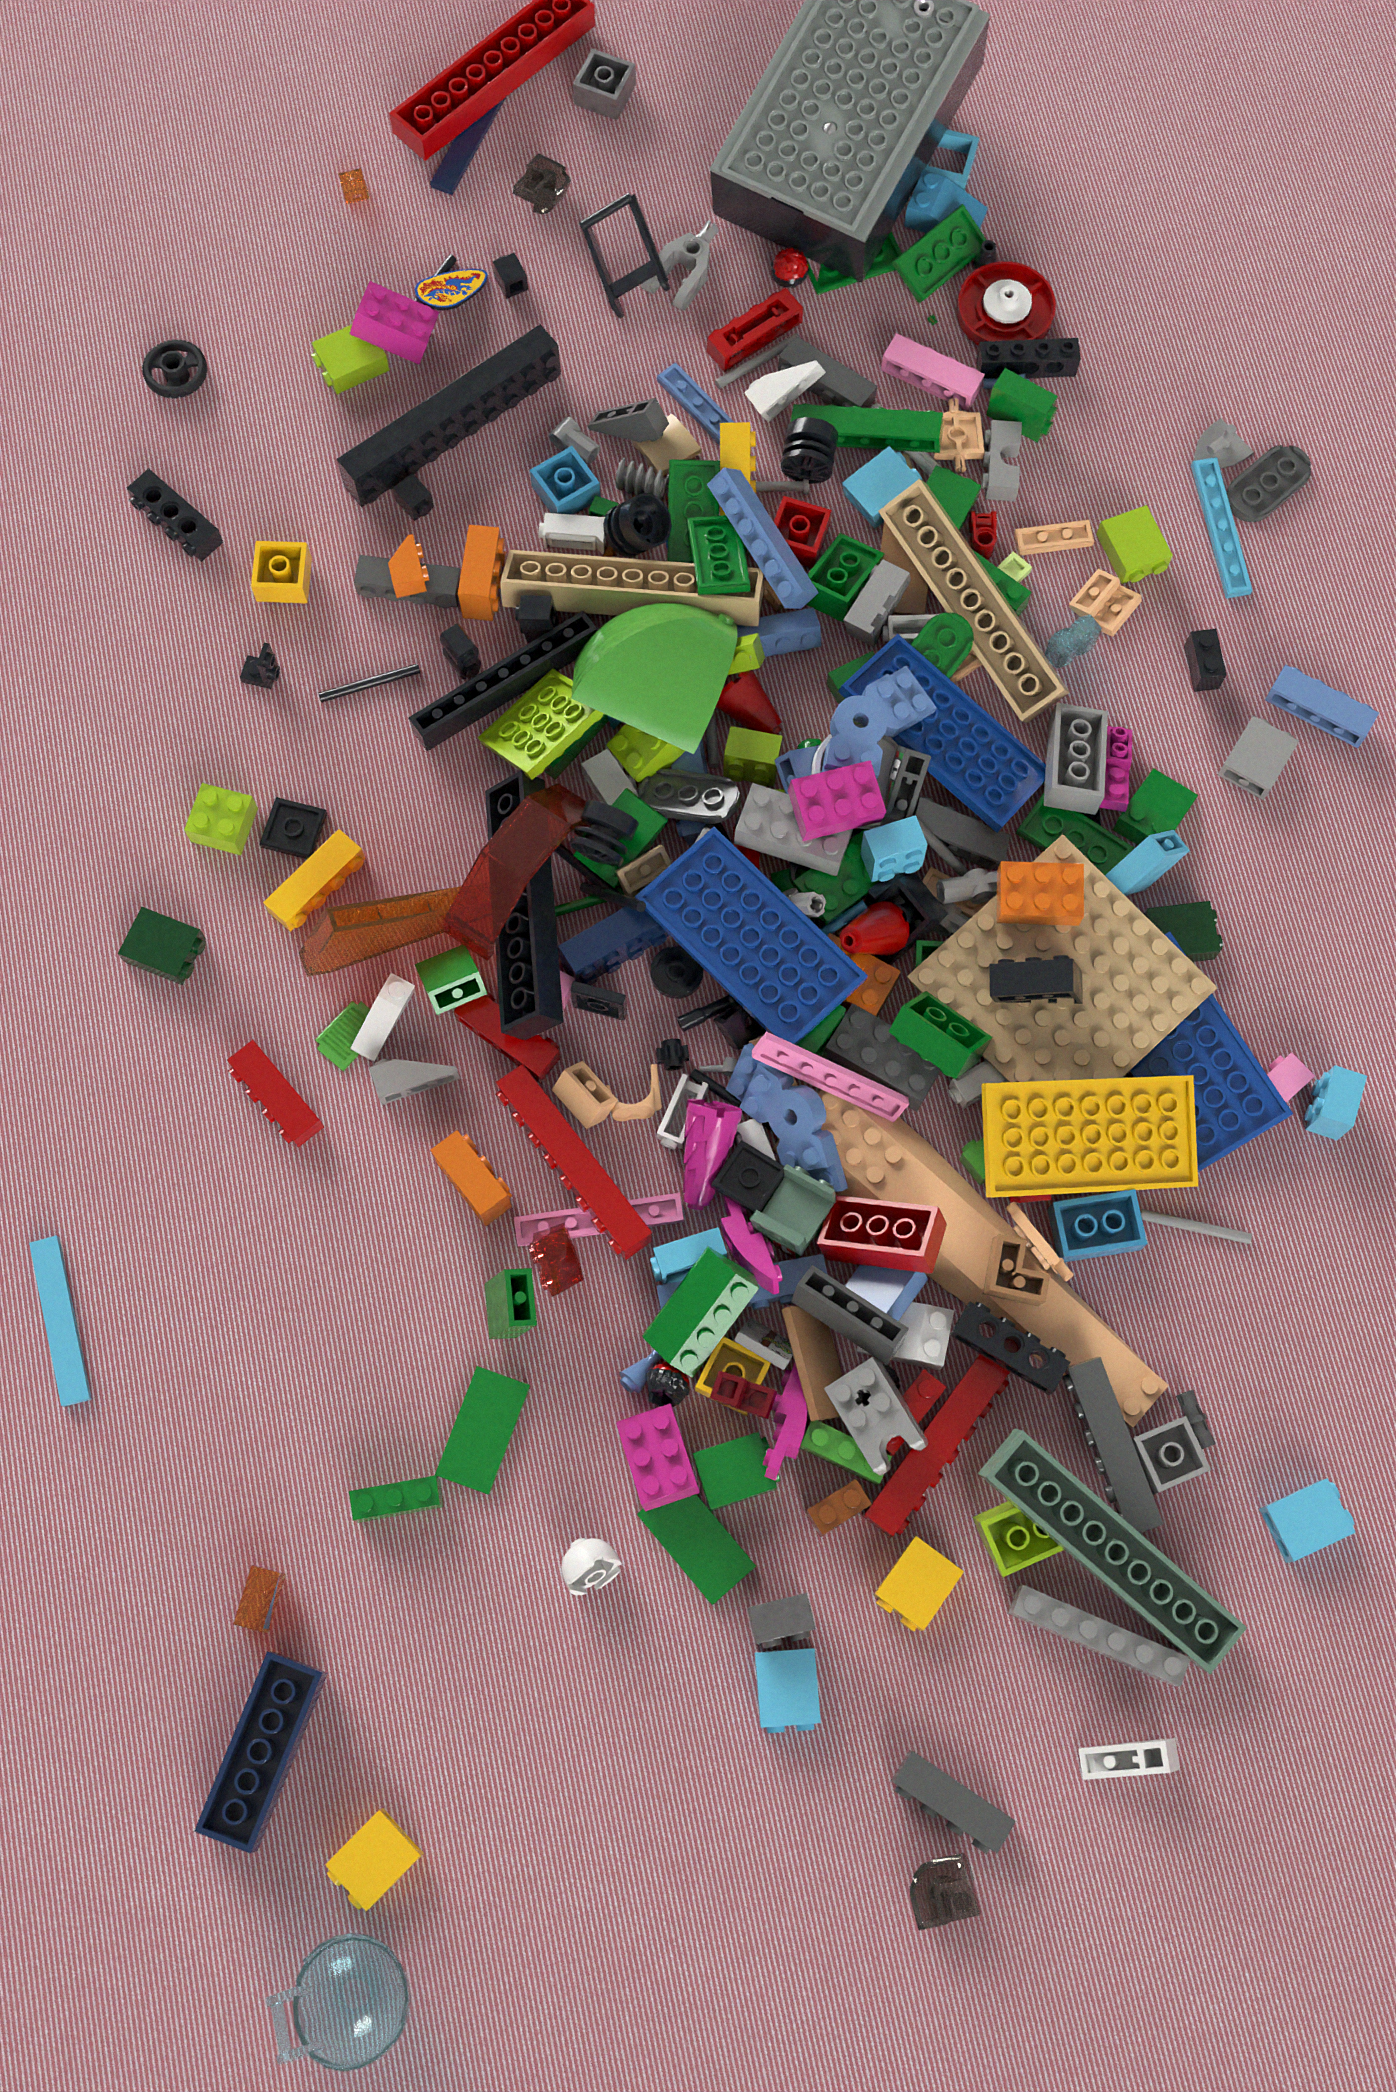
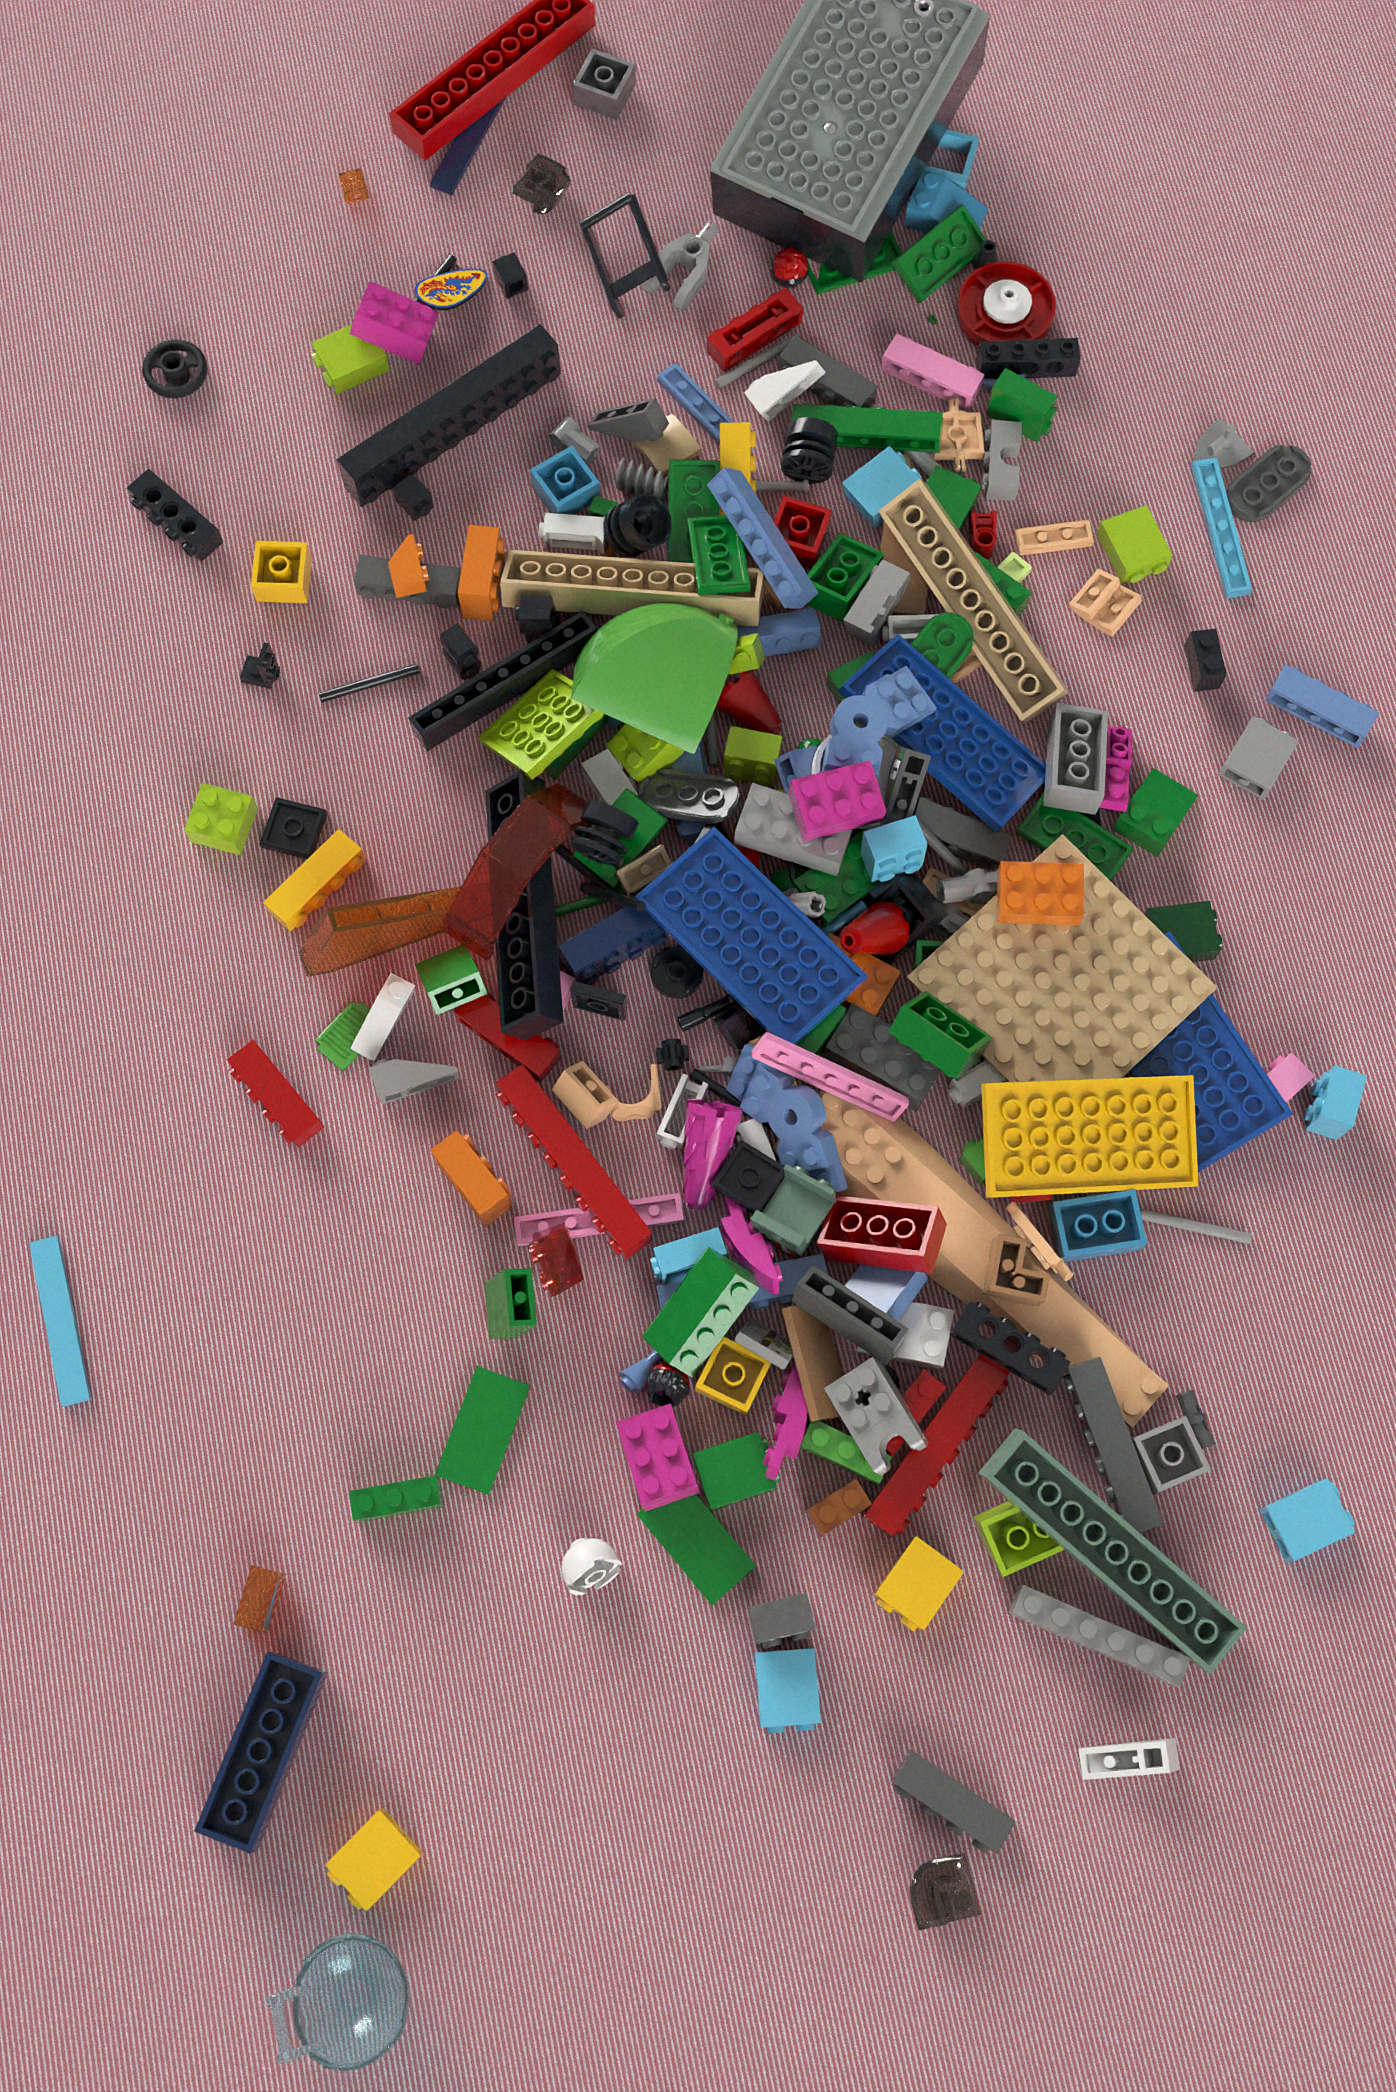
(162, 946): dark green brick -> none
(743, 1395): dark red slope -> none
(1036, 980): black wedge -> none
(1072, 641): clear light blue brick -> none
(1147, 862): medium azure brick -> none

